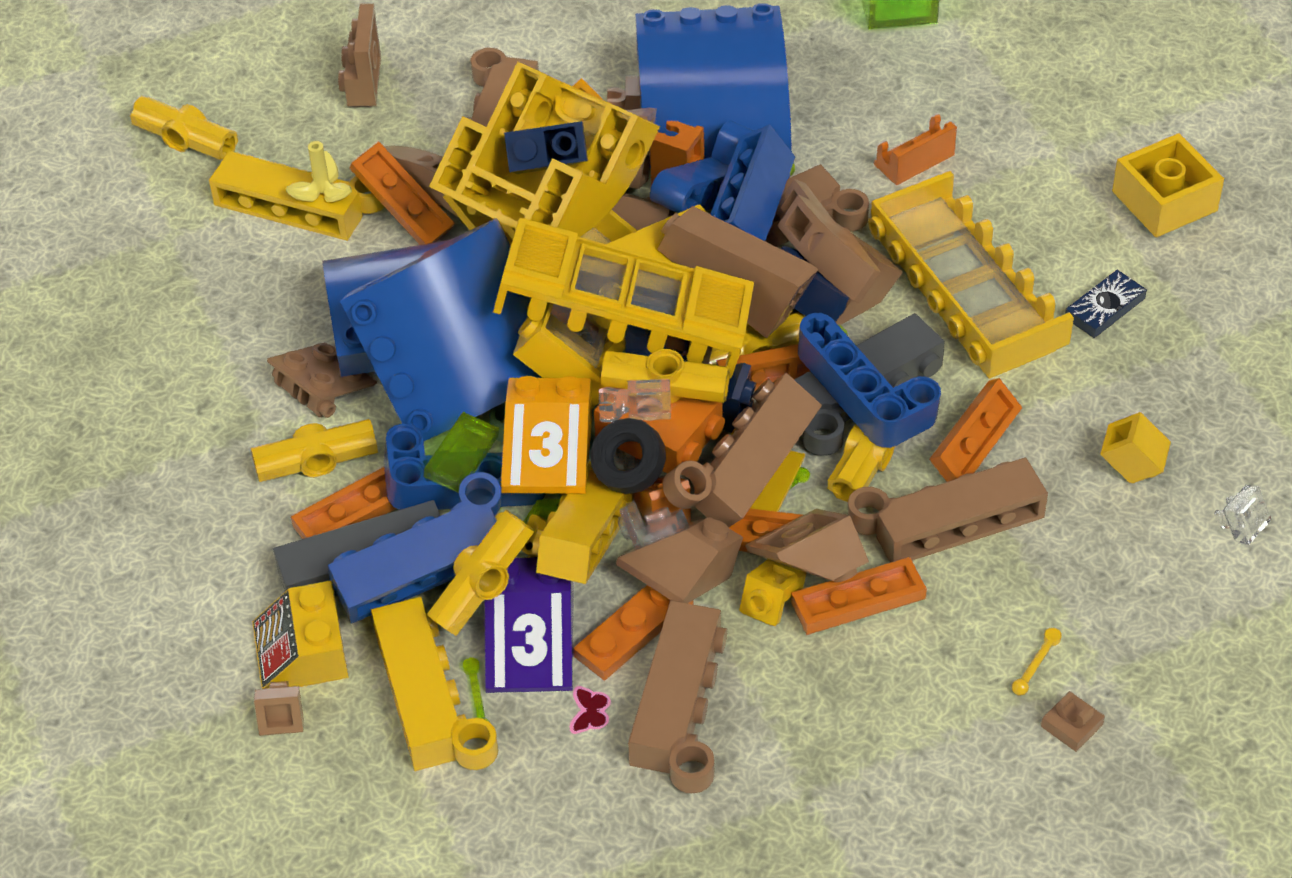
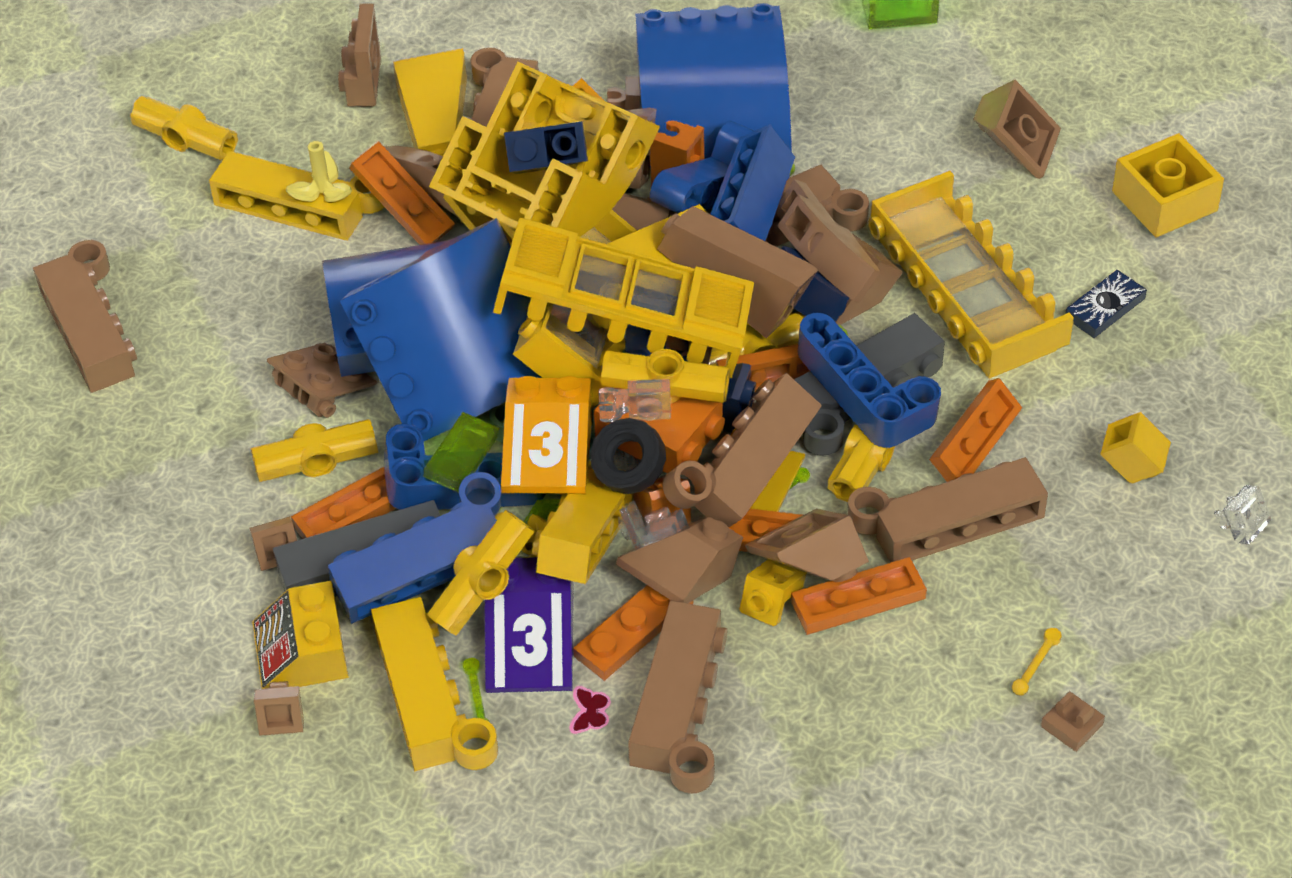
(83, 314): none -> medium nougat hinge
(271, 535): none -> medium nougat tile
(432, 97): none -> yellow slope
(918, 153): orange hinge -> none
(1018, 126): none -> medium nougat slope

